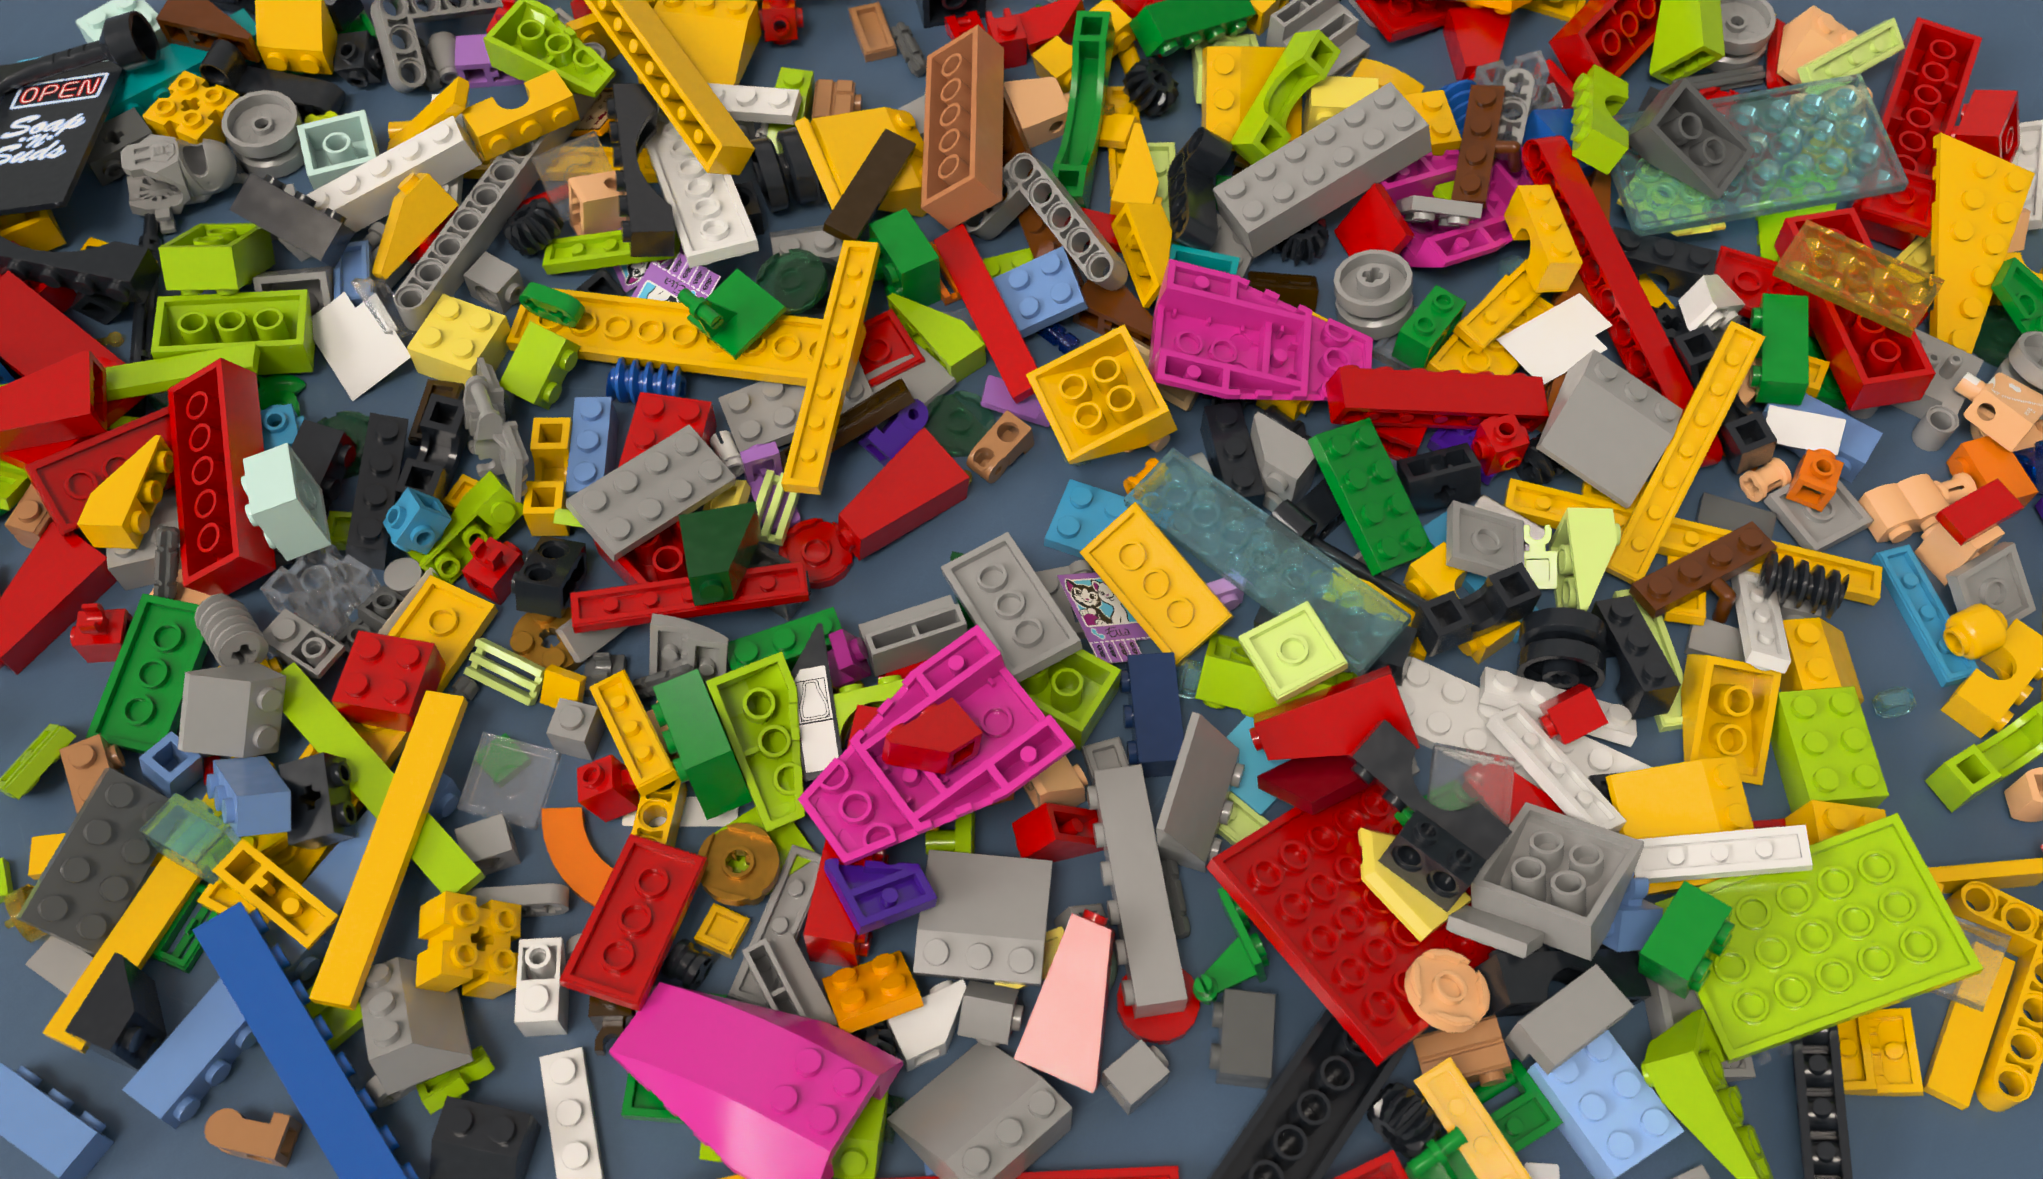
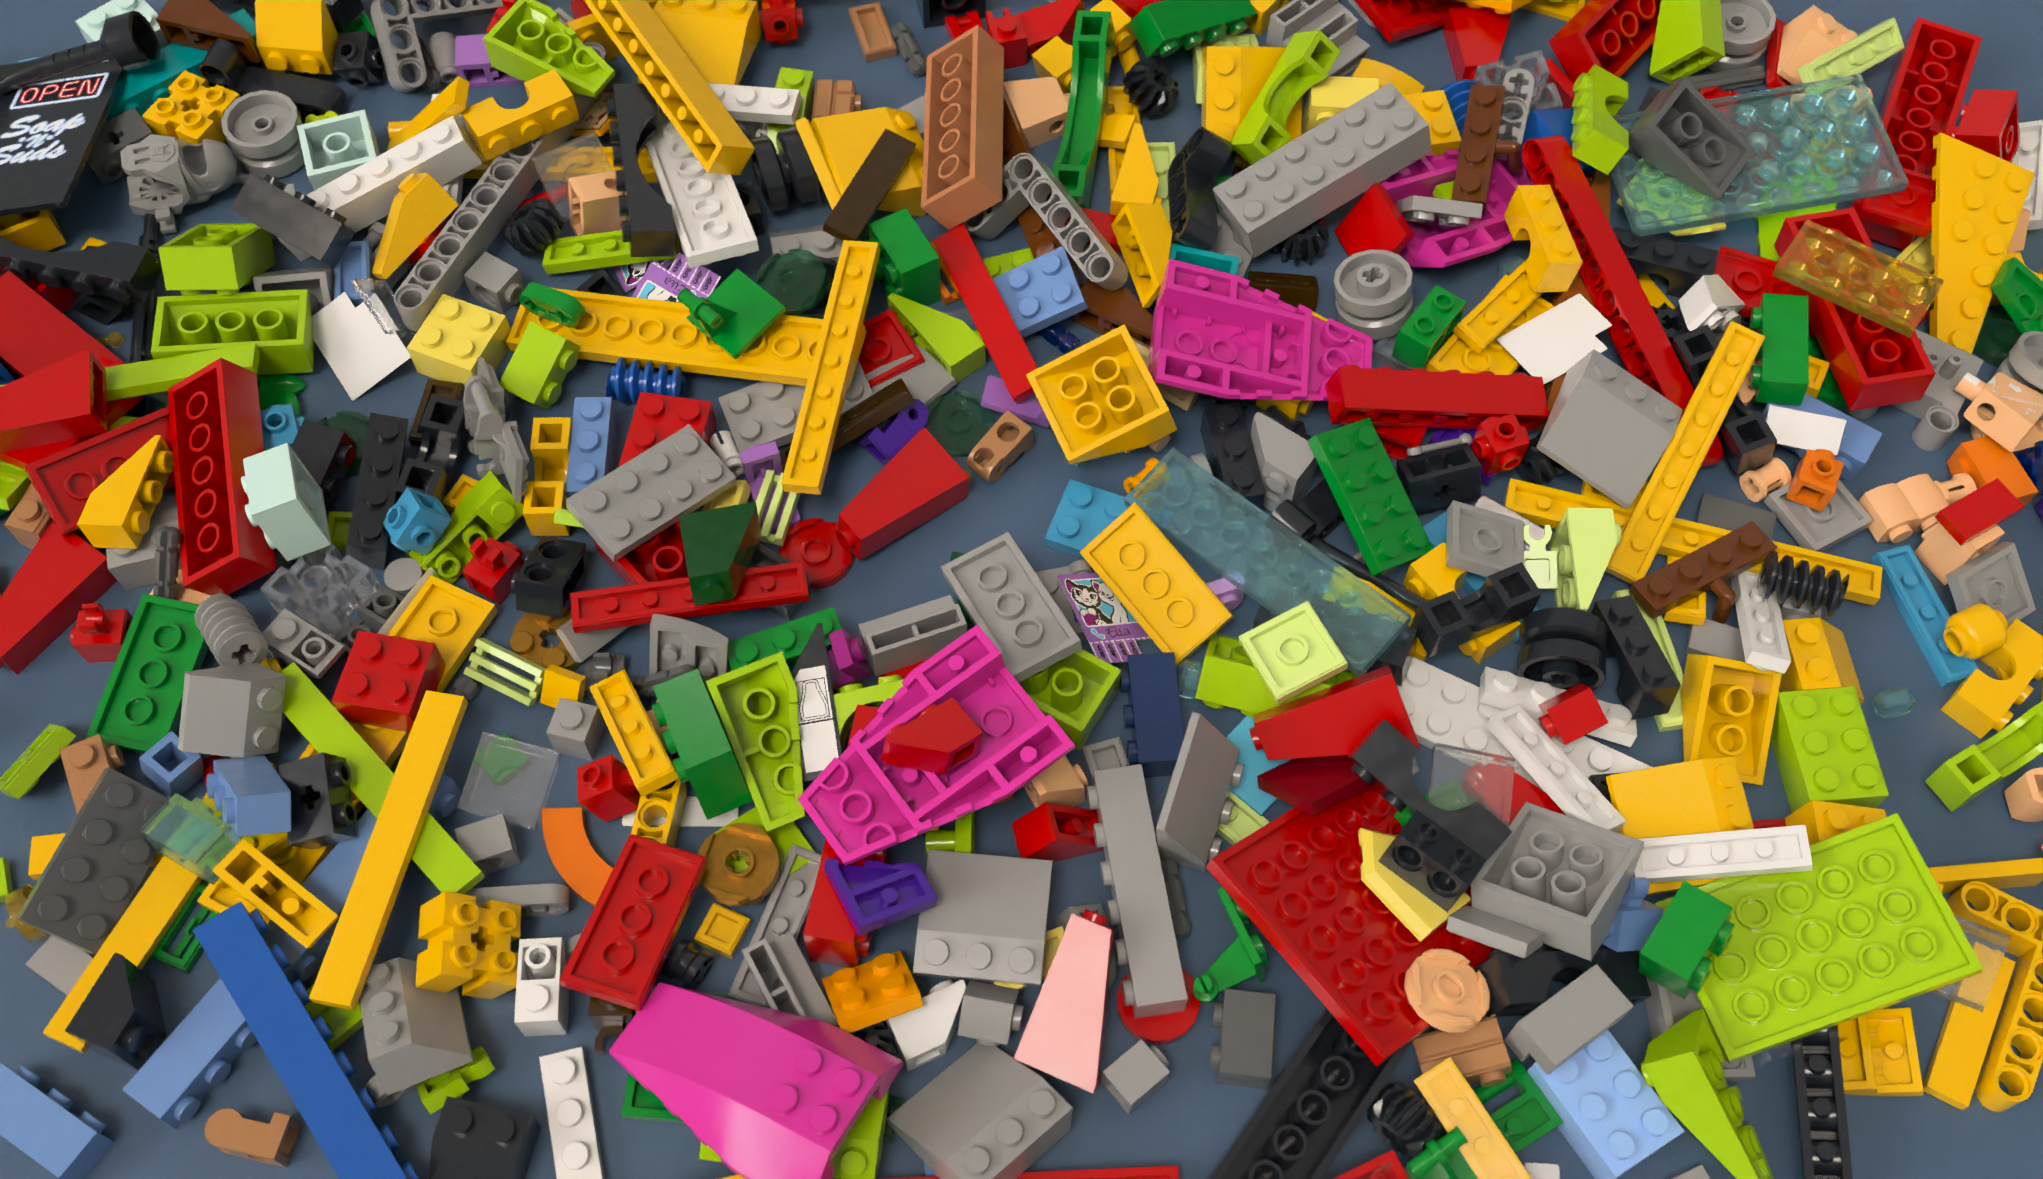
(1463, 438): none -> light grey hinge

